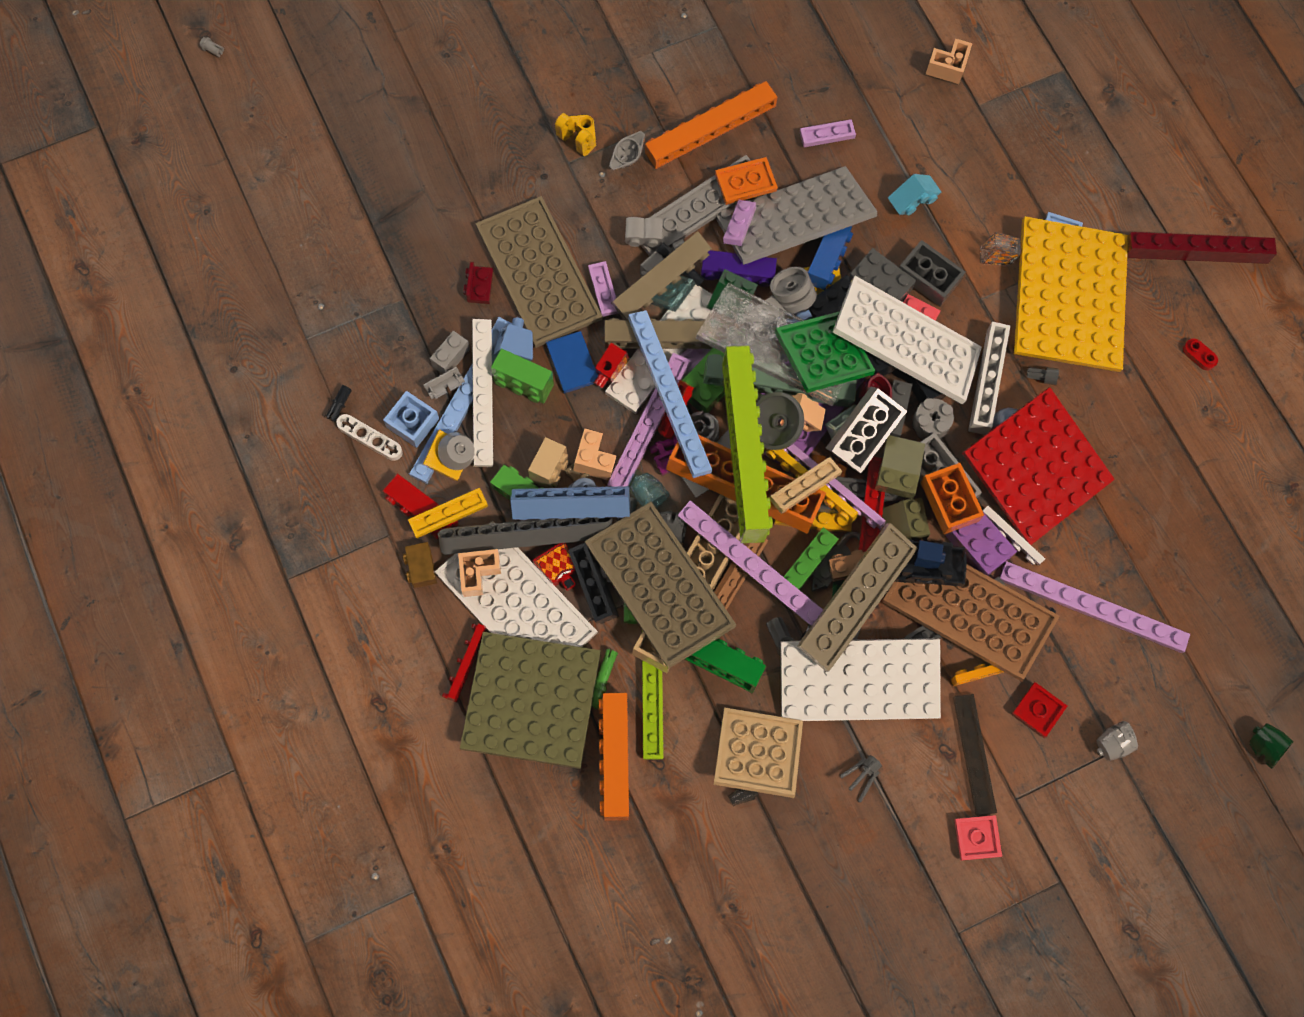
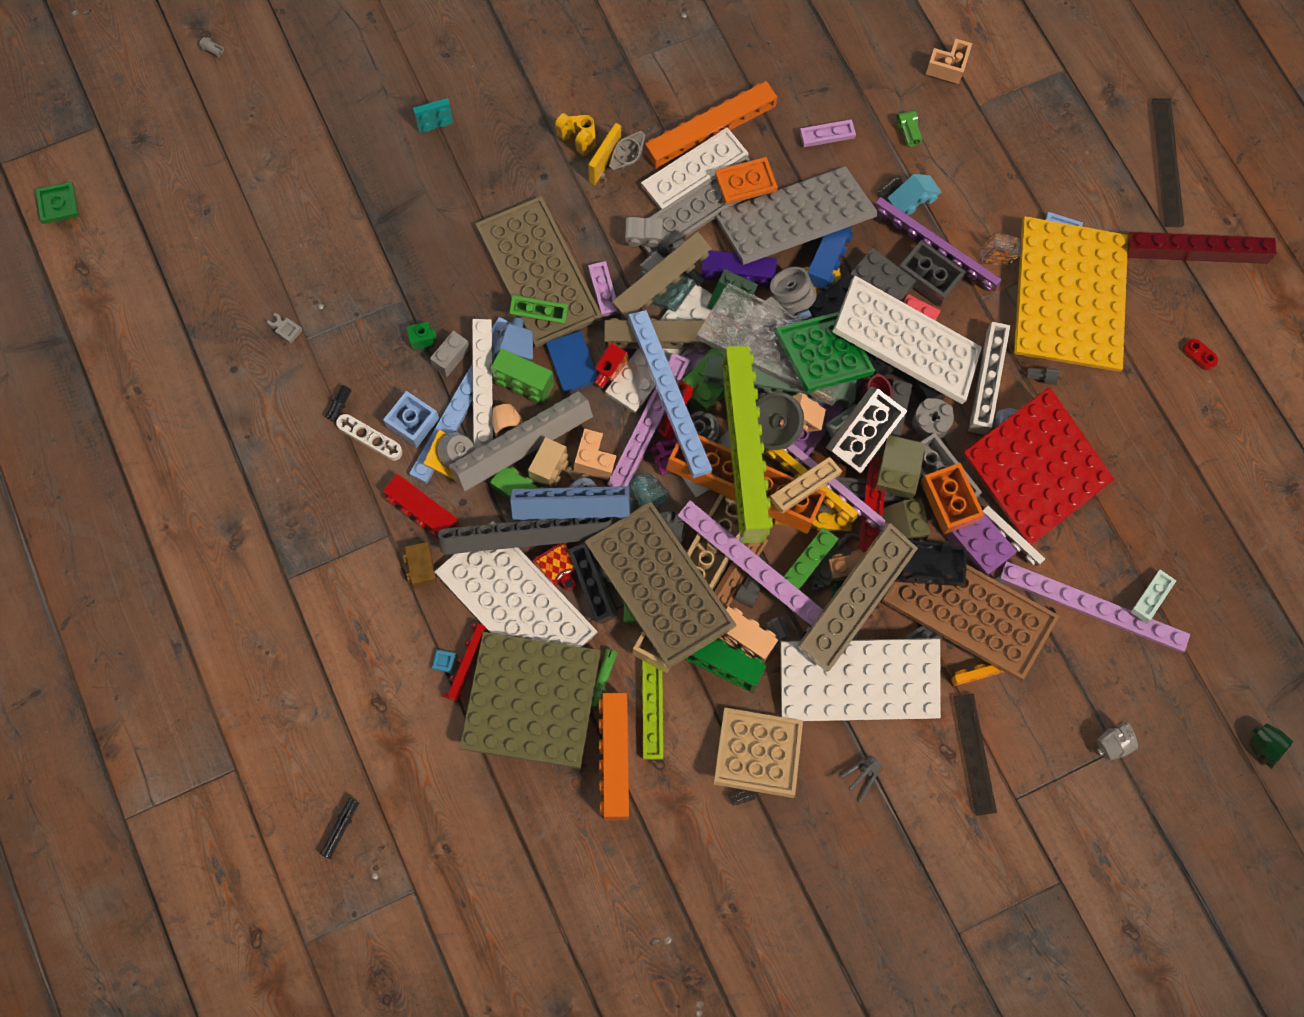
(57, 202): none -> green plate
(285, 329): none -> light grey plate
(327, 850): none -> black pin
(421, 335): none -> green brick
(433, 115): none -> teal plate
(444, 661): none -> dark azure tile
(448, 513): yellow plate -> none
(450, 379): light grey hinge -> none
(474, 566): light nougat brick -> none
(479, 284): dark red bracket -> none
(505, 419): none -> light nougat helmet
(520, 441): none -> light grey brick
(539, 309): none -> bright green brick
(604, 154): none -> yellow tile
(693, 168): none -> white plate
(739, 222): lavender plate -> none
(748, 592): none -> dark grey piece
(749, 636): none -> light nougat brick
(889, 187): none -> clear smoke cone
(909, 125): none -> bright green piece
(916, 230): none -> medium lavender plate
(929, 555): dark blue brick -> none
(978, 838): coral plate -> none
(1039, 710): red plate -> none
(1153, 596): none -> light aqua plate
(1167, 162): none -> clear smoke tile

